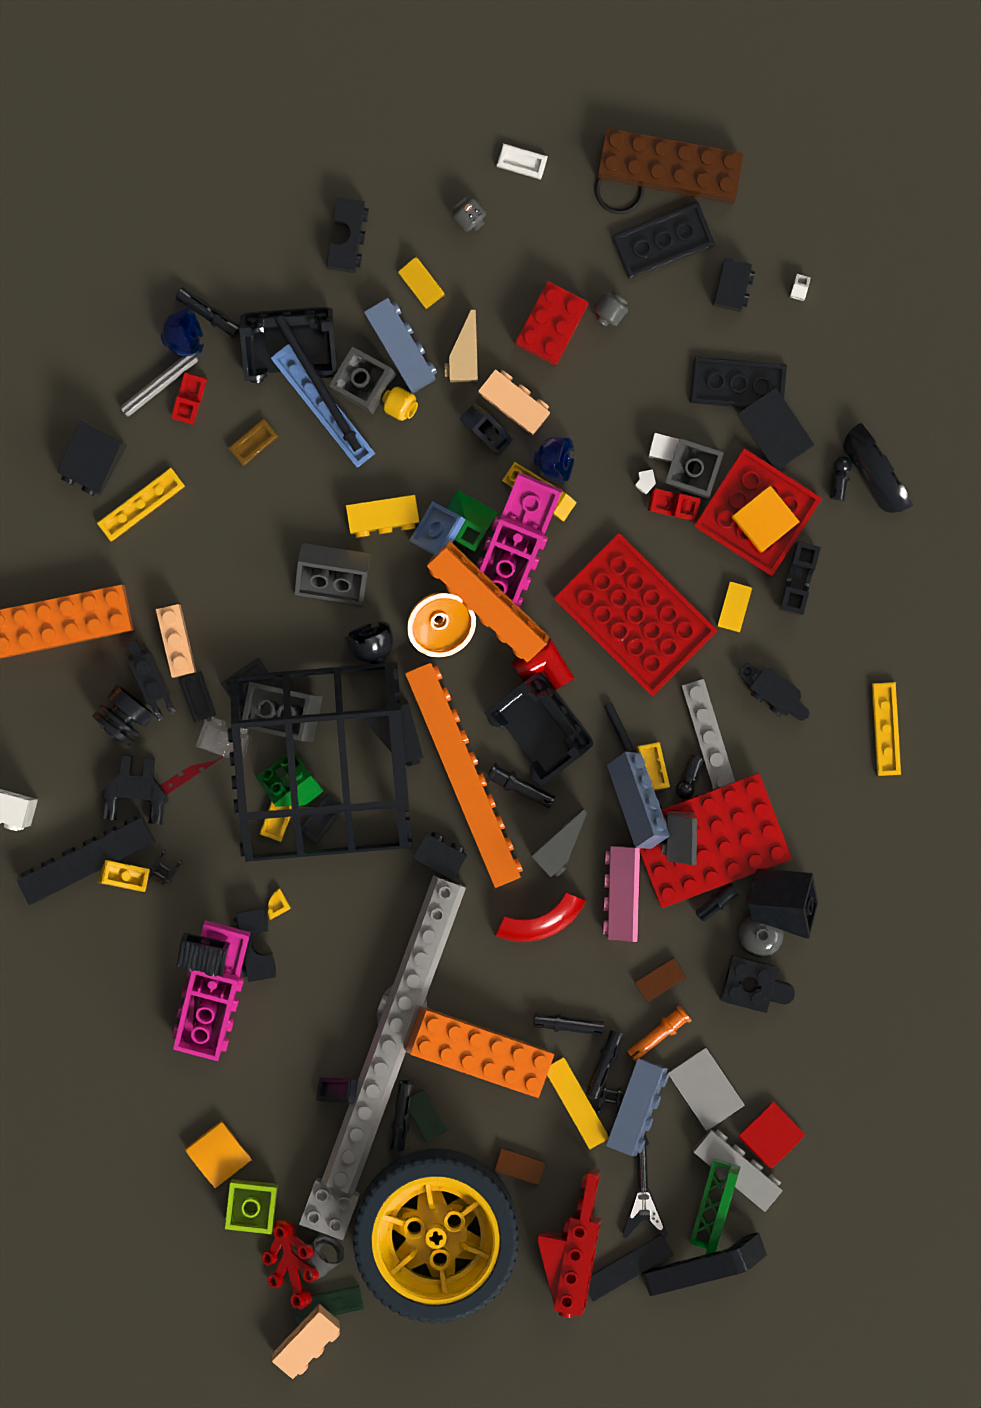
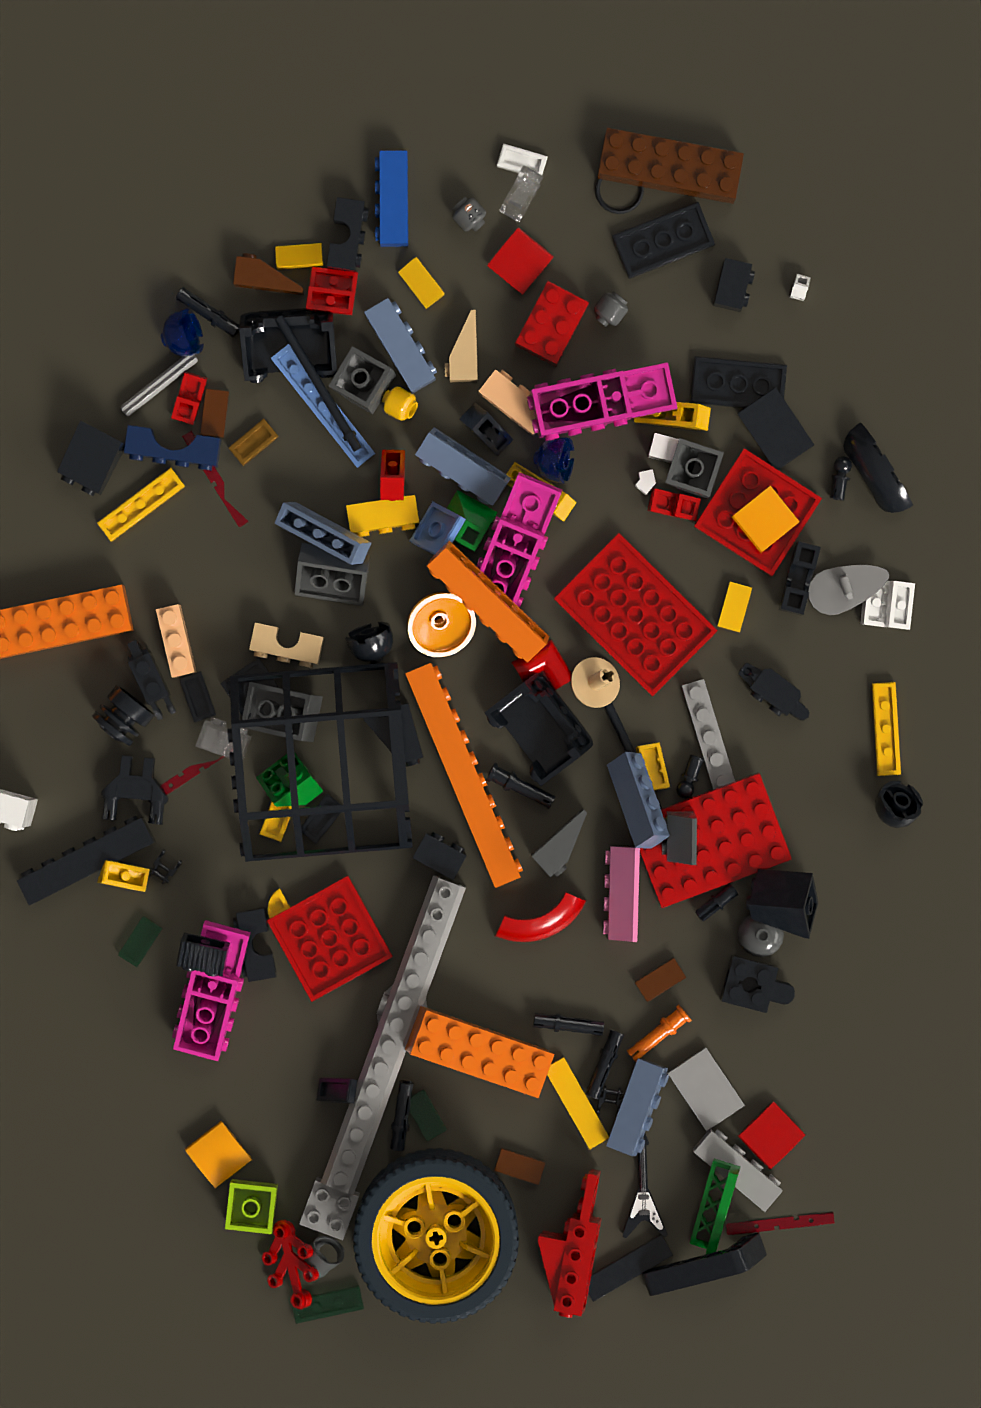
(140, 941): none -> clear green tile
(202, 451): none -> dark blue arch
(214, 413): none -> reddish brown tile
(214, 476): none -> dark red piece
(258, 275): none -> reddish brown slope
(265, 642): none -> tan arch
(299, 256): none -> yellow slope
(306, 1342): light nougat brick -> none
(322, 533): none -> sand blue brick
(329, 938): none -> red plate
(332, 291): none -> red slope
(392, 475): none -> red brick
(393, 198): none -> blue brick
(462, 466): none -> sand blue brick
(520, 261): none -> red slope
(521, 193): none -> clear brick
(595, 682): none -> tan piece
(600, 400): none -> dark pink wedge
(686, 416): none -> yellow slope
(783, 1223): none -> dark red piece
(845, 587): none -> light grey shield
(890, 606): none -> white slope
(898, 804): none -> black cylinder

